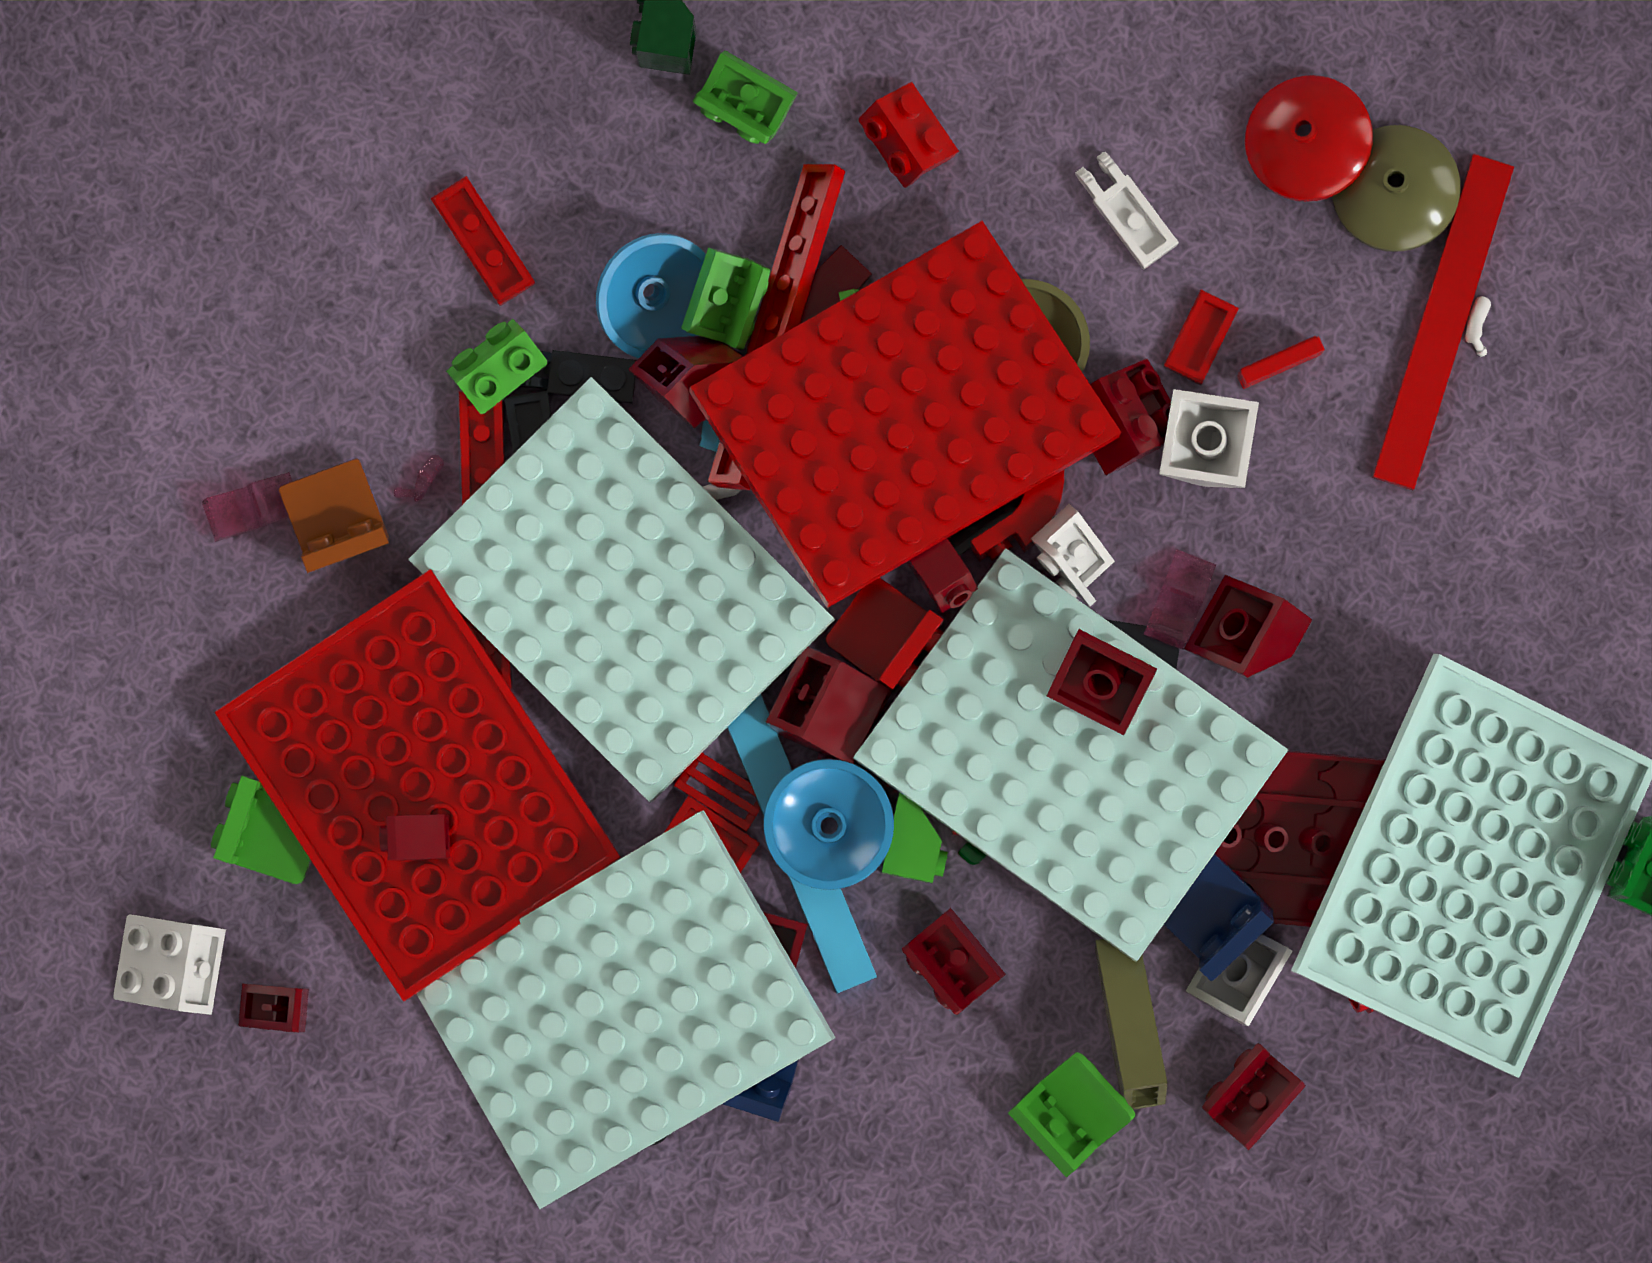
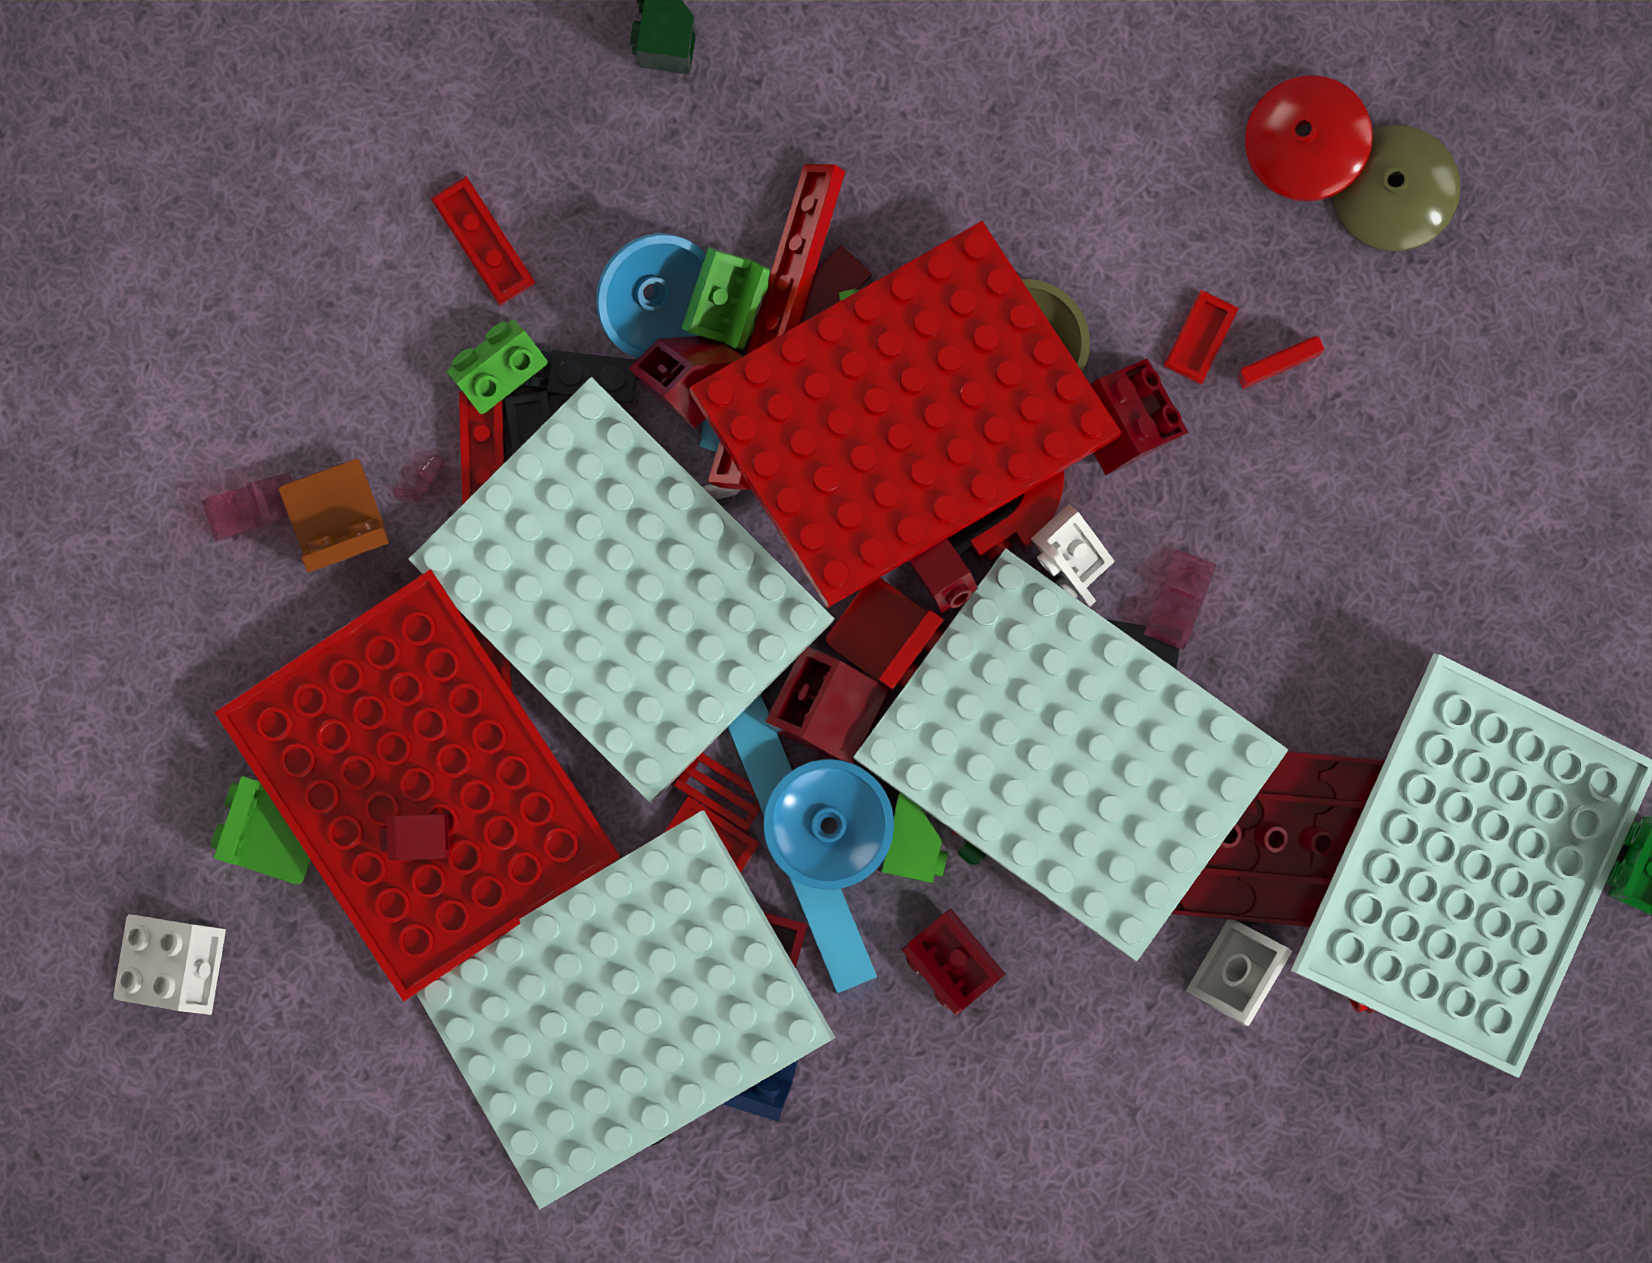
(273, 1007): dark red slope -> none
(745, 99): bright green bracket -> none
(907, 134): red bracket -> none
(1072, 1113): bright green bracket -> none
(1101, 682): dark red slope -> none
(1129, 213): white hinge -> none
(1131, 1027): olive slope -> none
(1209, 439): white slope -> none
(1219, 917): dark blue bracket -> none
(1247, 628): dark red slope -> none
(1252, 1095): dark red bracket -> none
(1443, 322): red tile -> none
(1475, 322): white piece -> none

